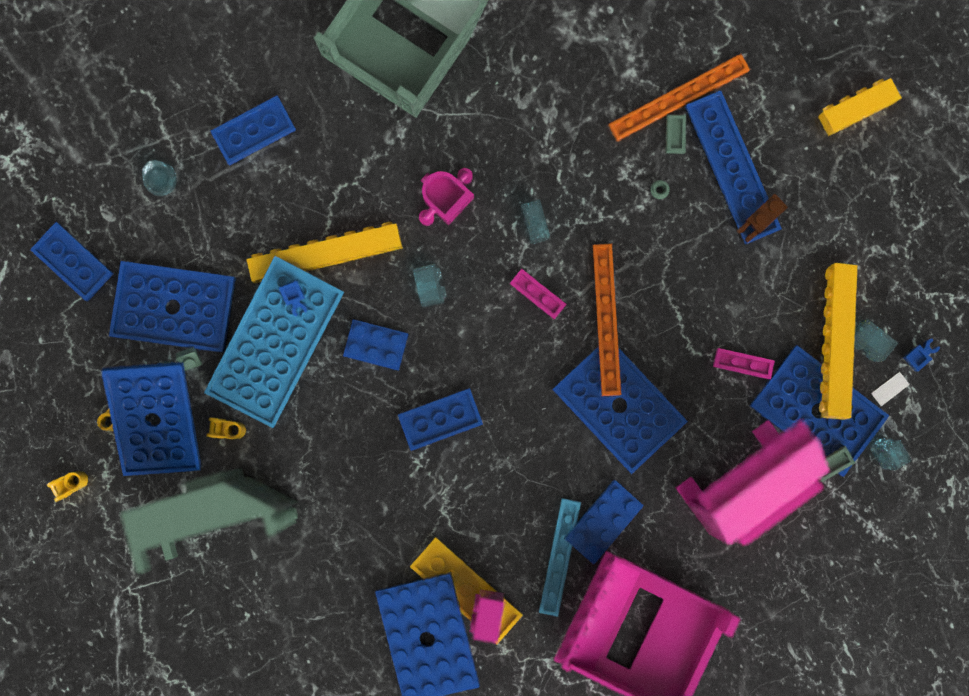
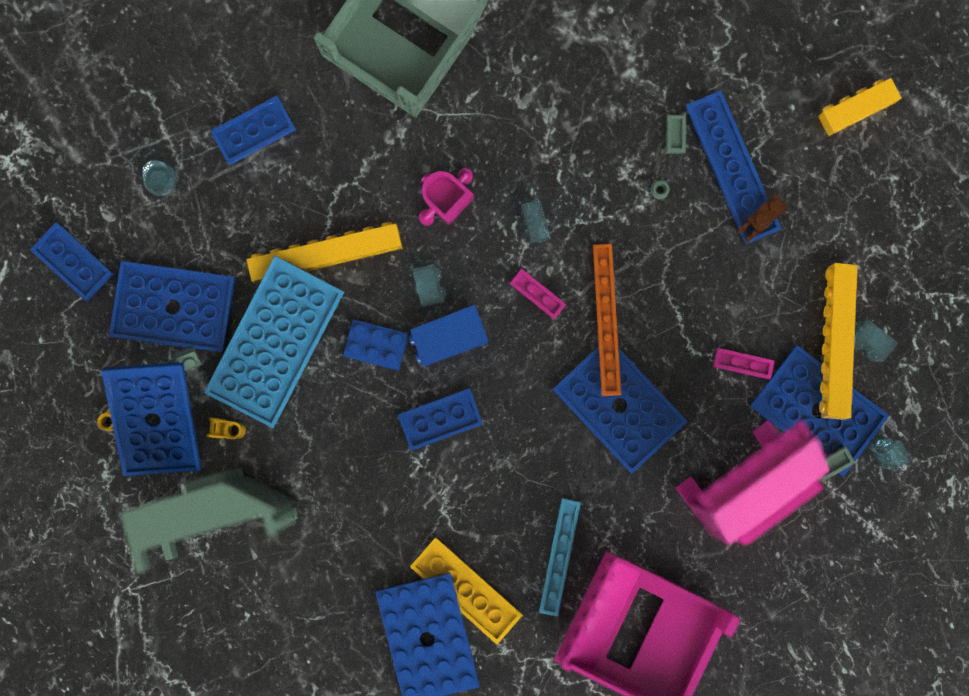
(65, 485): yellow piece -> none
(293, 294): blue plate -> none
(448, 336): none -> blue slope
(488, 616): dark pink brick -> none
(603, 522): blue plate -> none
(679, 97): orange tile -> none
(890, 389): white sticker -> none
(919, 356): blue plate -> none

